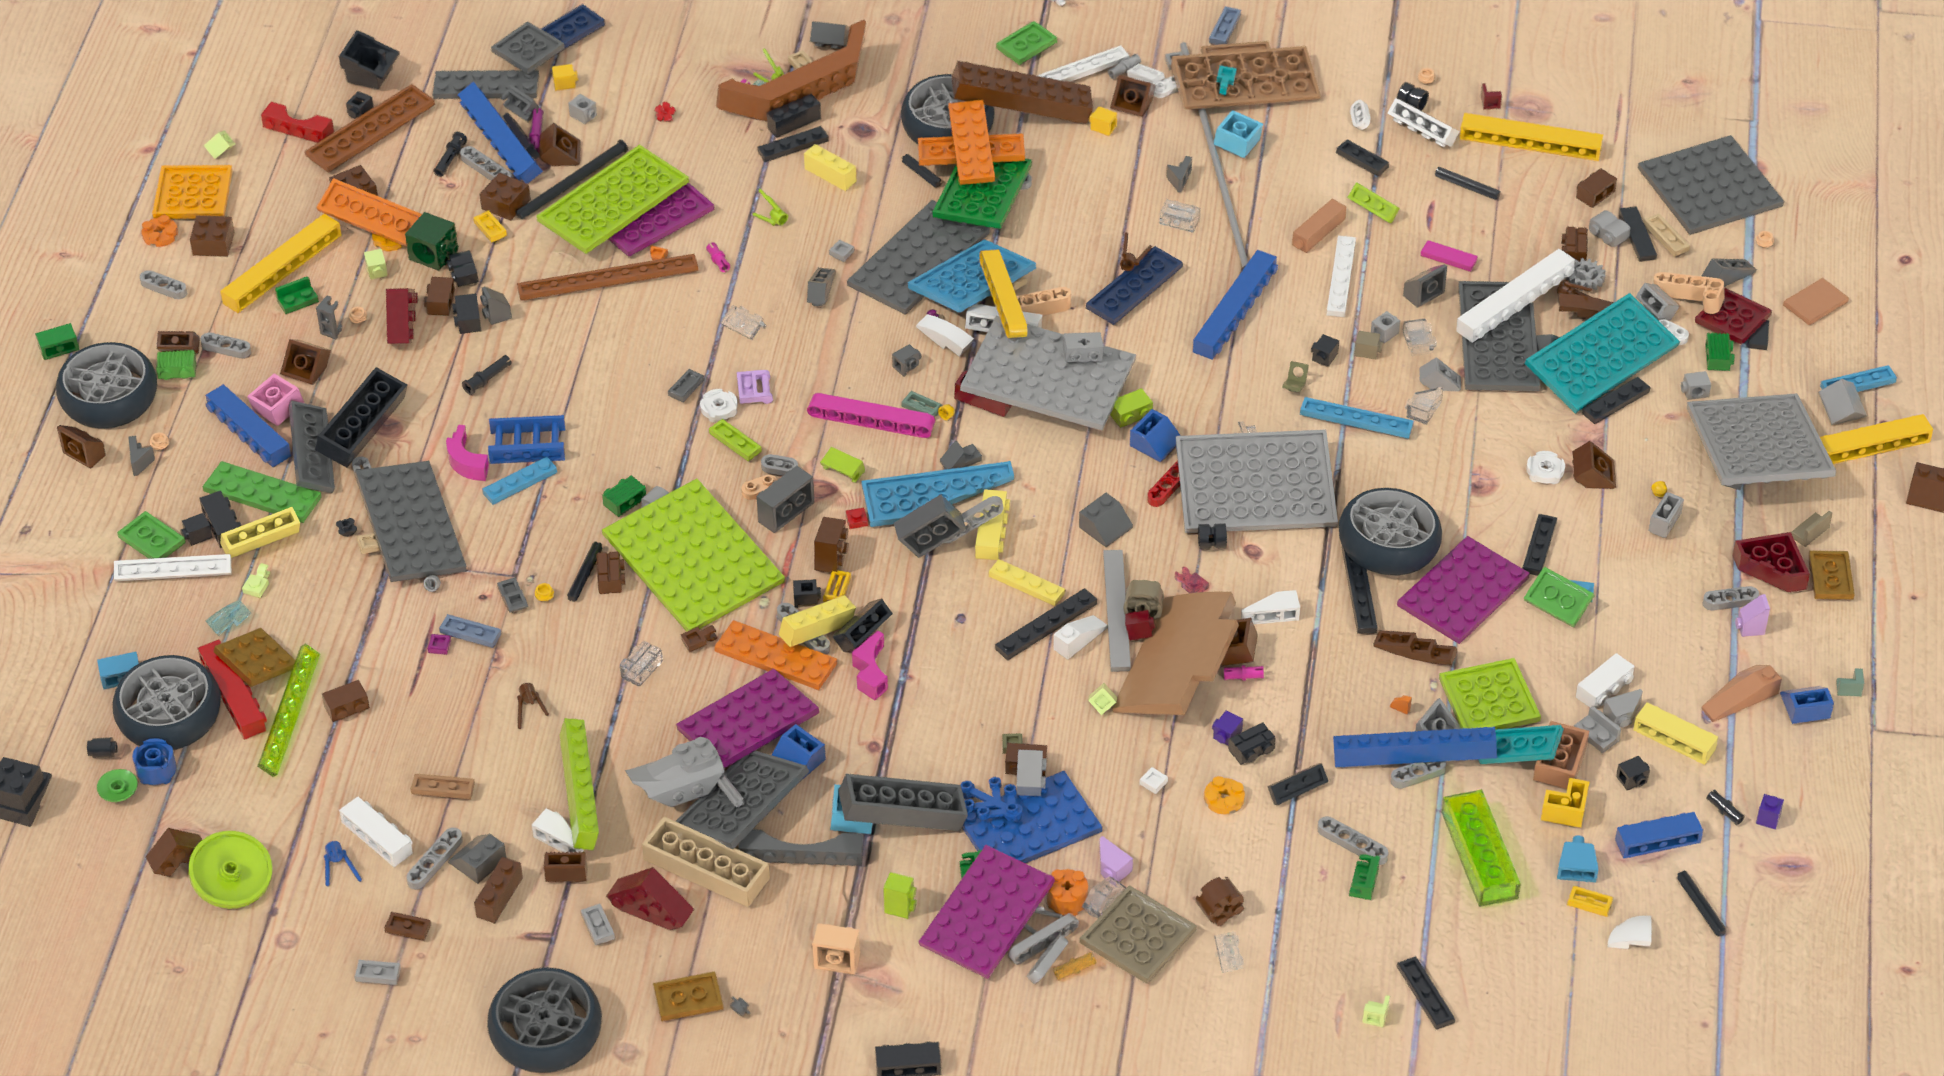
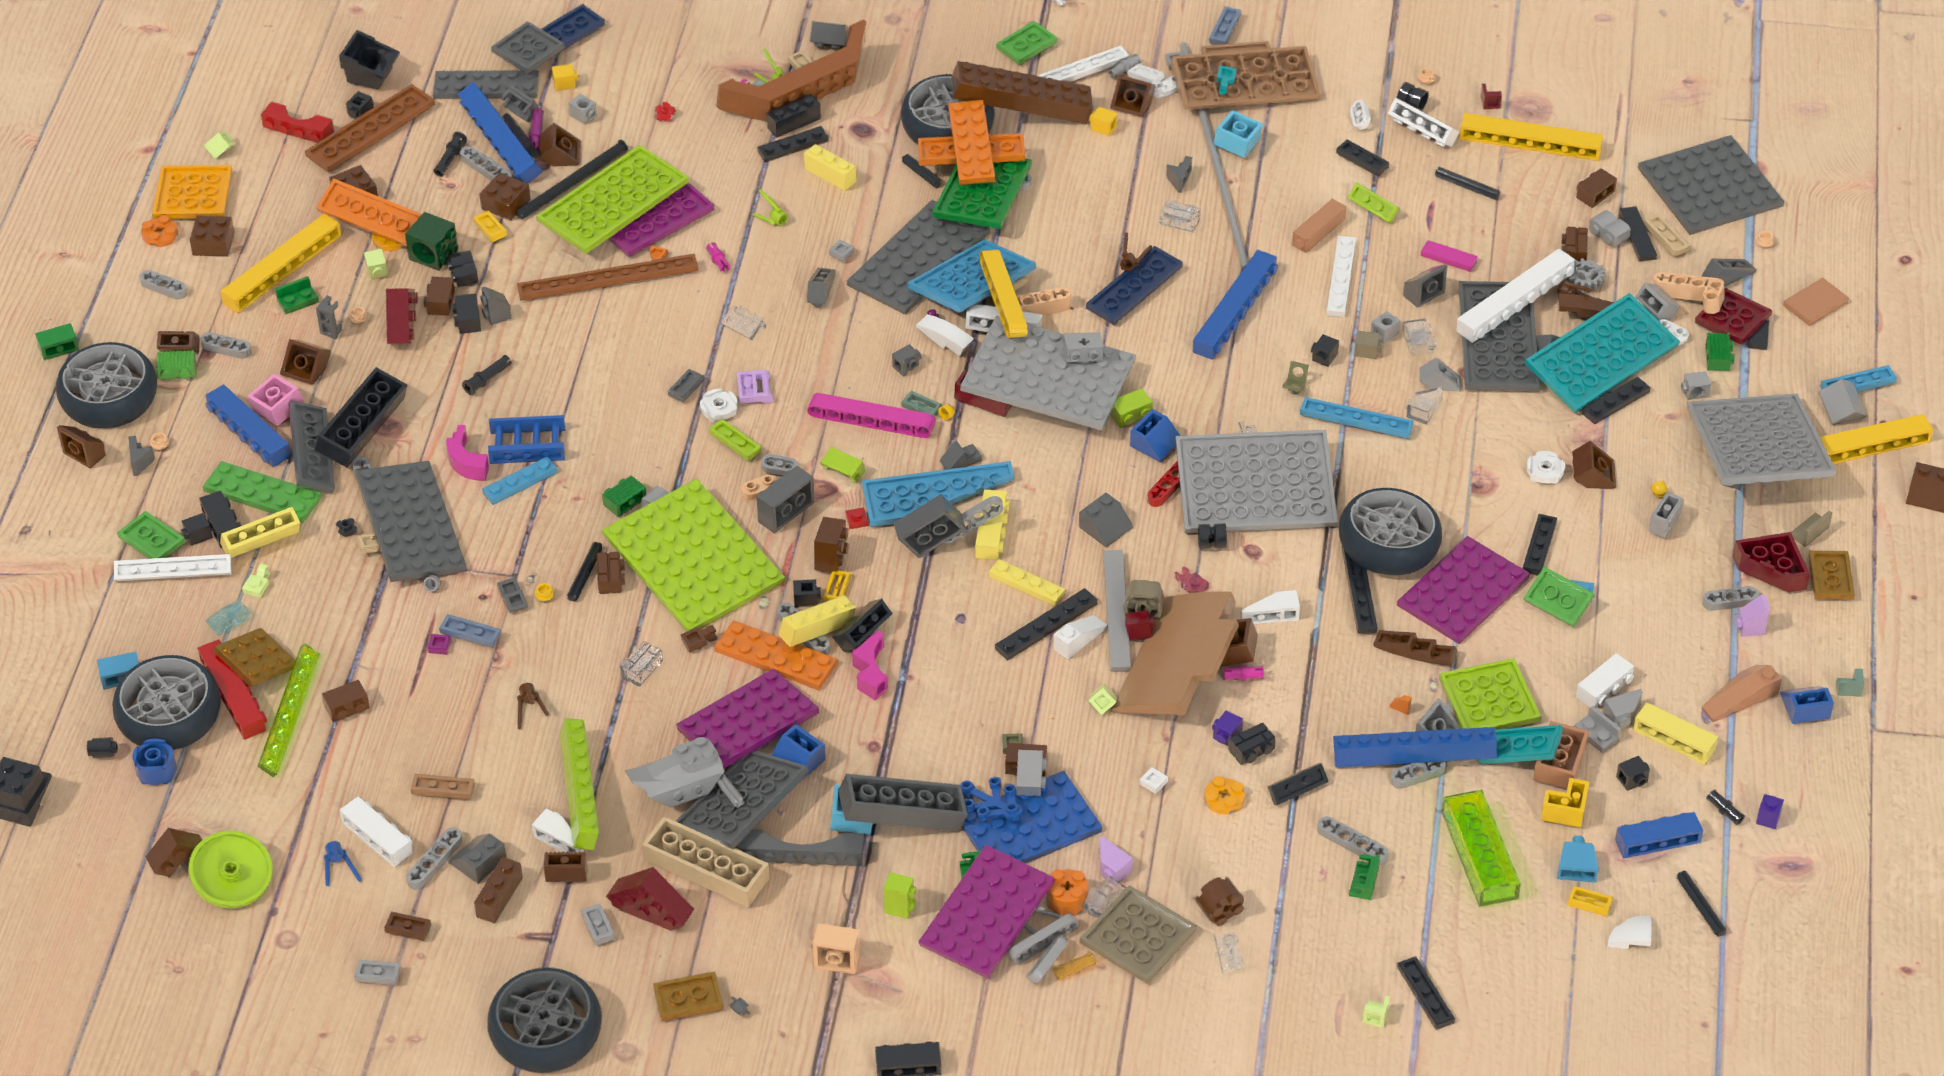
(117, 785): bright green dish -> none

